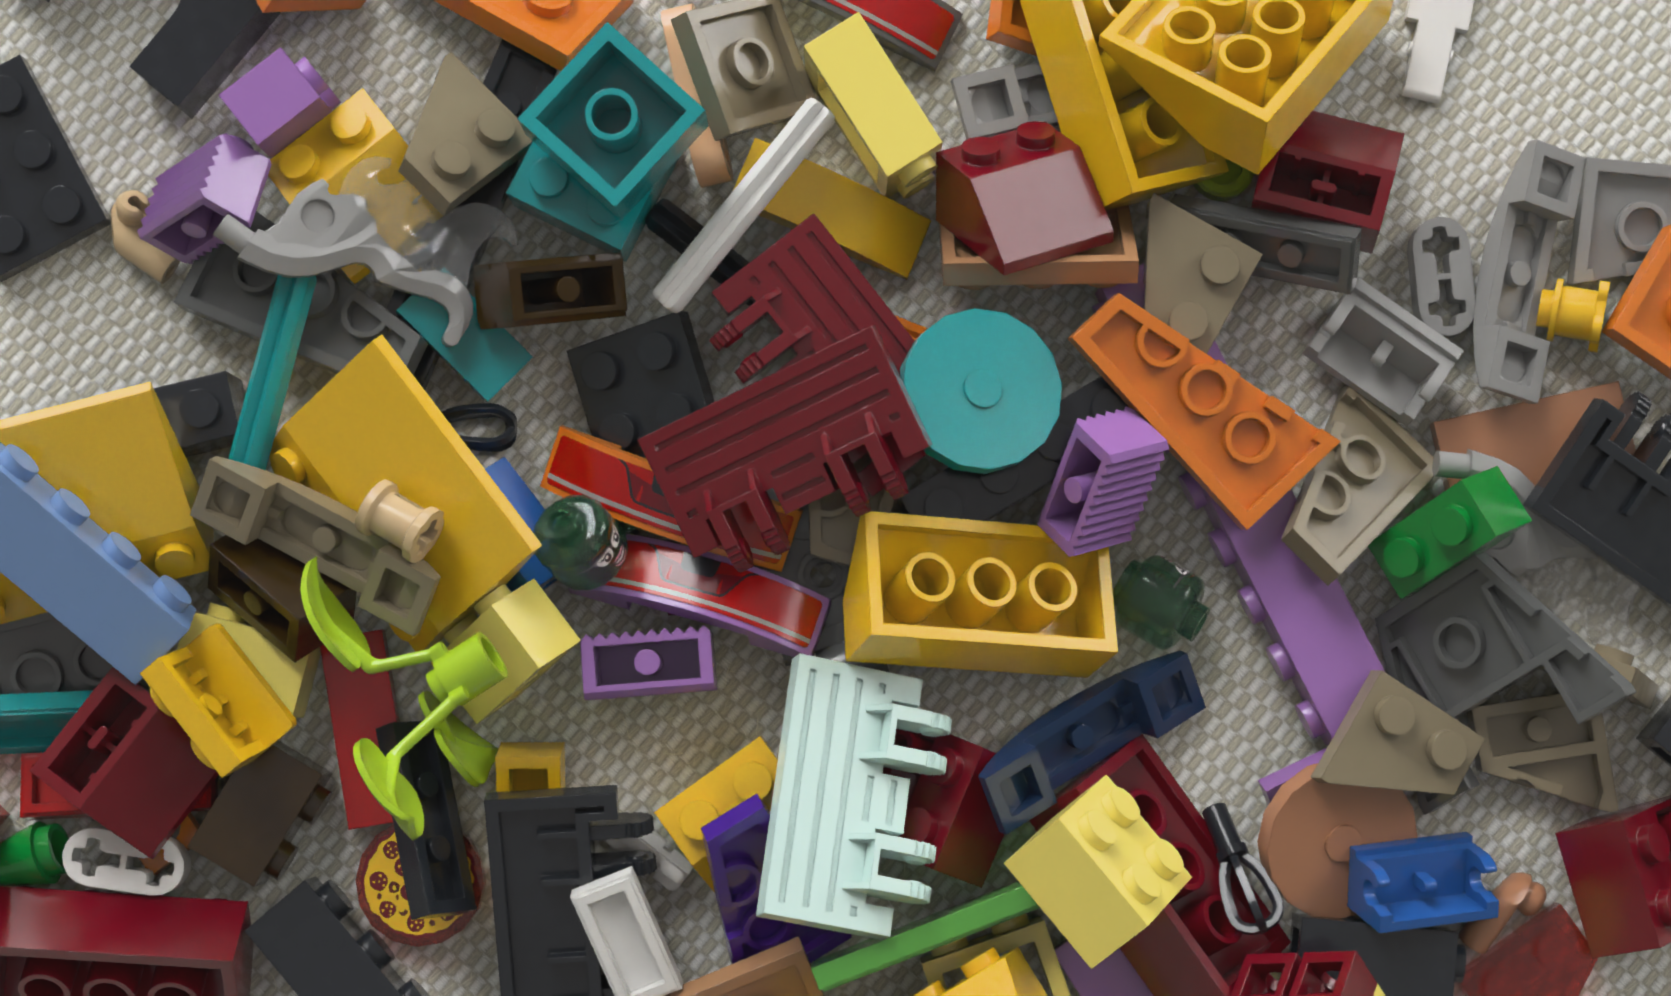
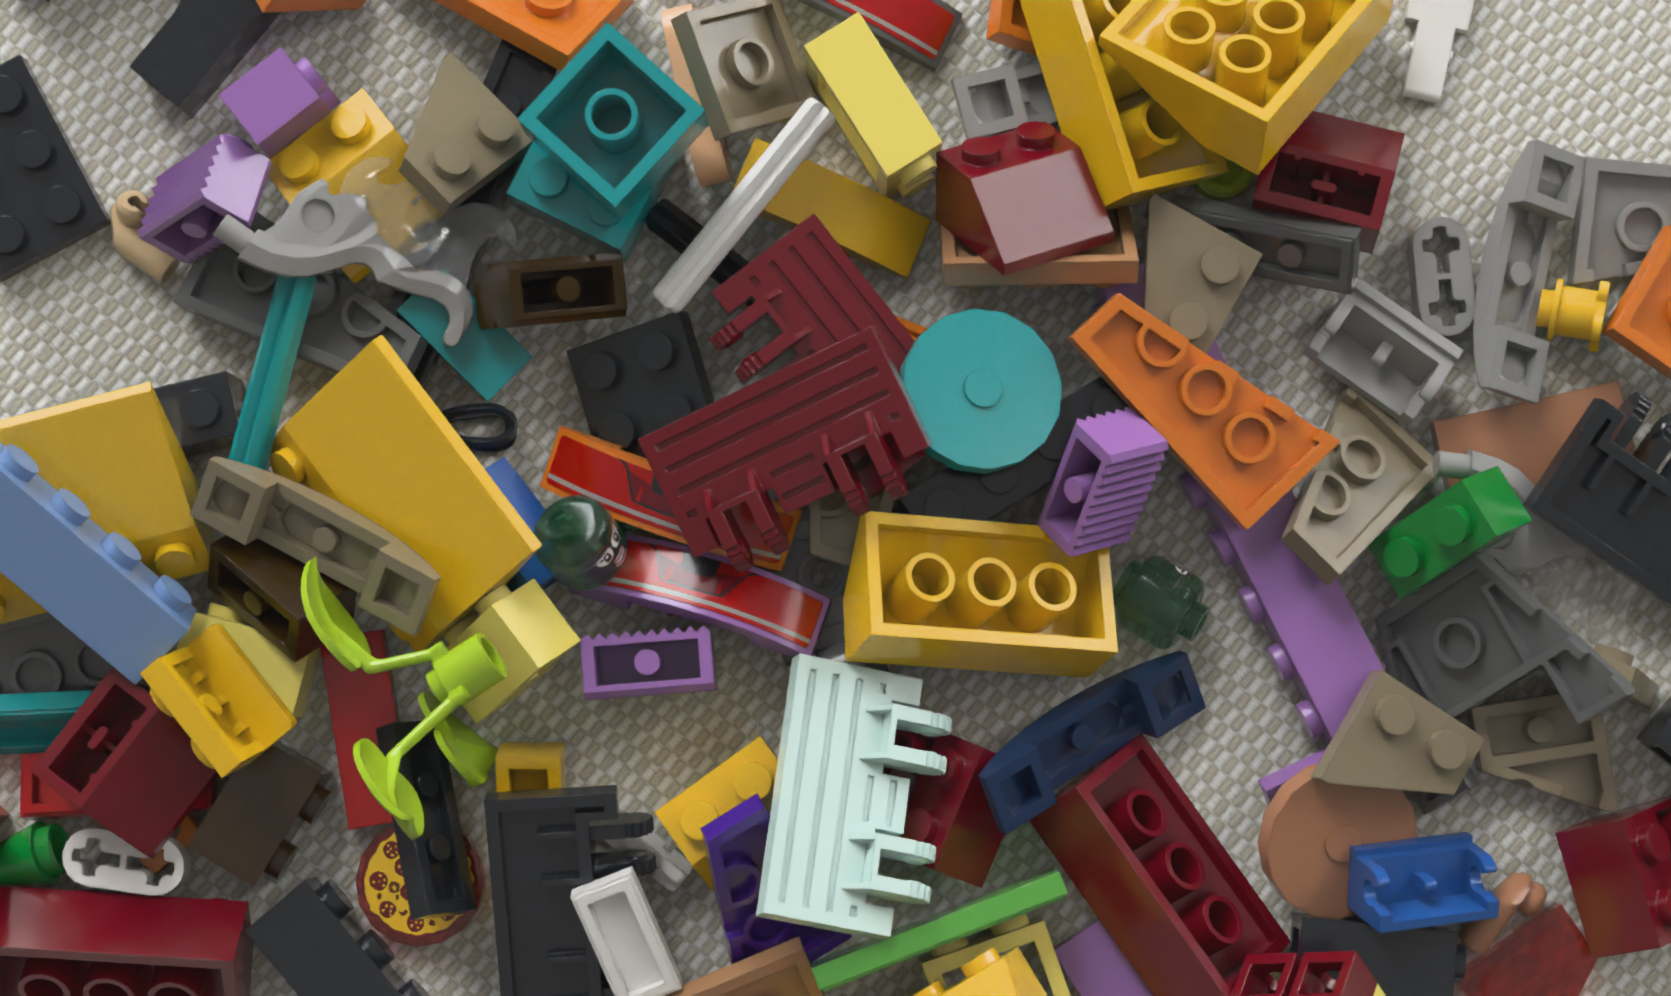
(399, 521): tan bush -> none
(1099, 871): light yellow brick -> none
(1234, 852): black piece -> none

